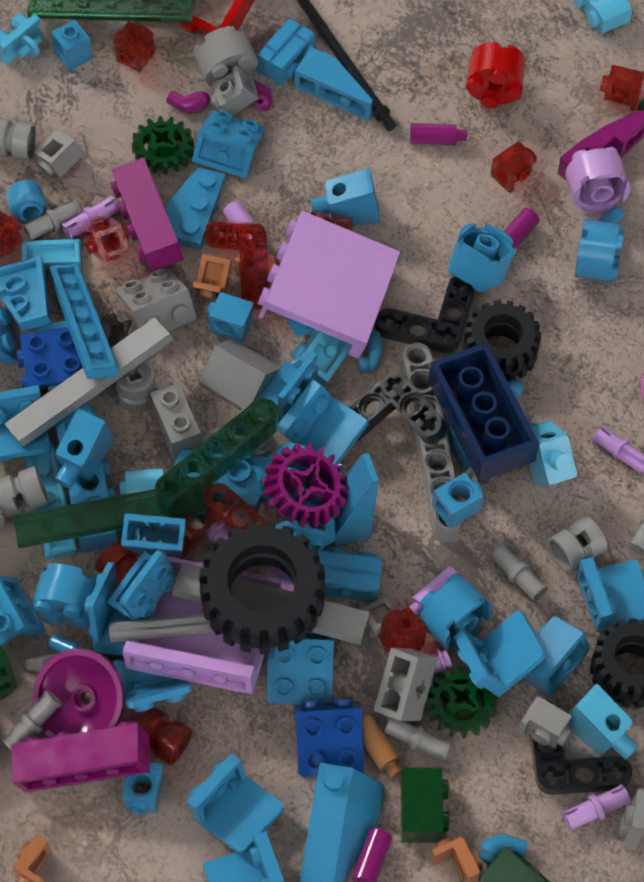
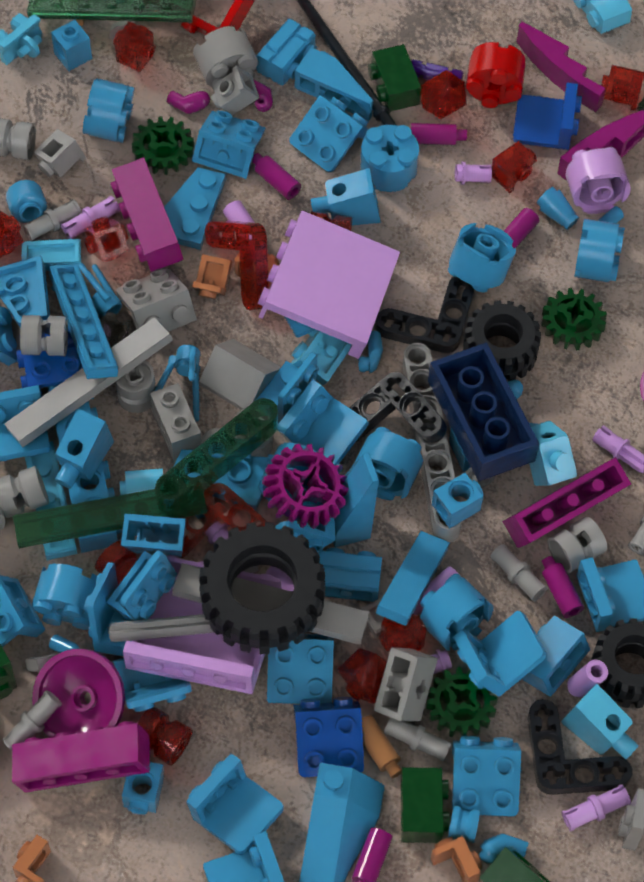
(33, 335): none -> light grey wheel
(103, 299): none -> dark azure plant
(108, 110): none -> dark azure brick
(187, 364): none -> dark azure plant
(230, 316): dark azure brick -> none
(276, 176): none -> magenta cylinder
(328, 132): none -> dark azure bracket
(363, 675): none -> clear red brick
(391, 156): none -> dark azure brick
(394, 460): none -> dark azure brick
(395, 78): none -> dark green brick
(412, 578): none -> dark azure tile
(431, 70): none -> dark purple axle
(443, 94): none -> clear red brick
(464, 824): none -> dark azure wheel
(472, 173): none -> lavender pin
(486, 775): none -> dark azure bracket
(546, 723): light grey brick -> none
(548, 120): none -> blue bracket
(553, 61): none -> magenta slope
(557, 208): none -> dark azure cone
(560, 312): none -> dark green gear
(561, 588): none -> magenta cylinder
(566, 502): none -> magenta brick
(587, 677): none -> lavender cylinder

